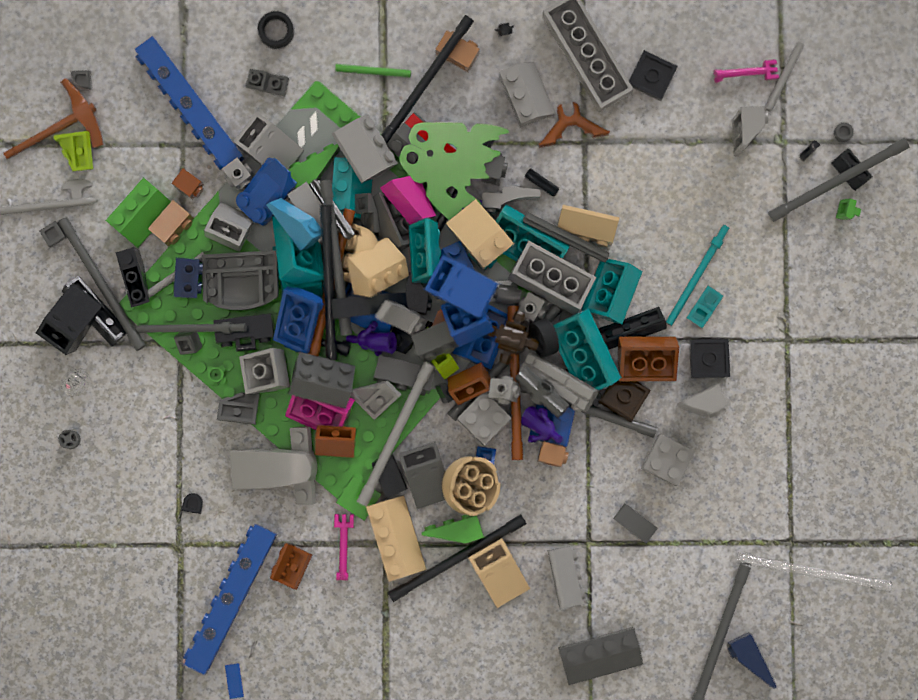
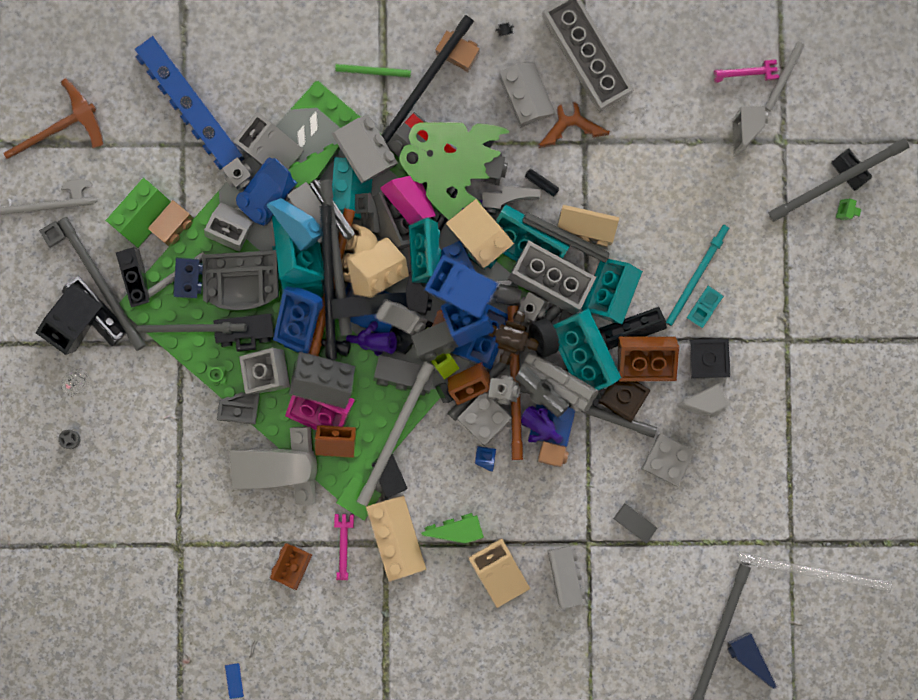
(76, 149): lime wing -> none
(82, 78): dark grey tile -> none
(188, 184): dark orange brick -> none
(188, 342): dark grey slope -> none
(193, 503): black tile -> none
(230, 599): blue piece -> none
(267, 82): dark grey slope -> none
(271, 16): black tyre -> none
(375, 397): light grey wing -> none
(405, 588): black piece -> none
(424, 474): dark grey slope -> none
(471, 485): tan cylinder -> none
(601, 655): dark grey slope -> none
(652, 75): black plate -> none
(809, 150): black tile -> none
(843, 132): dark grey tile -> none

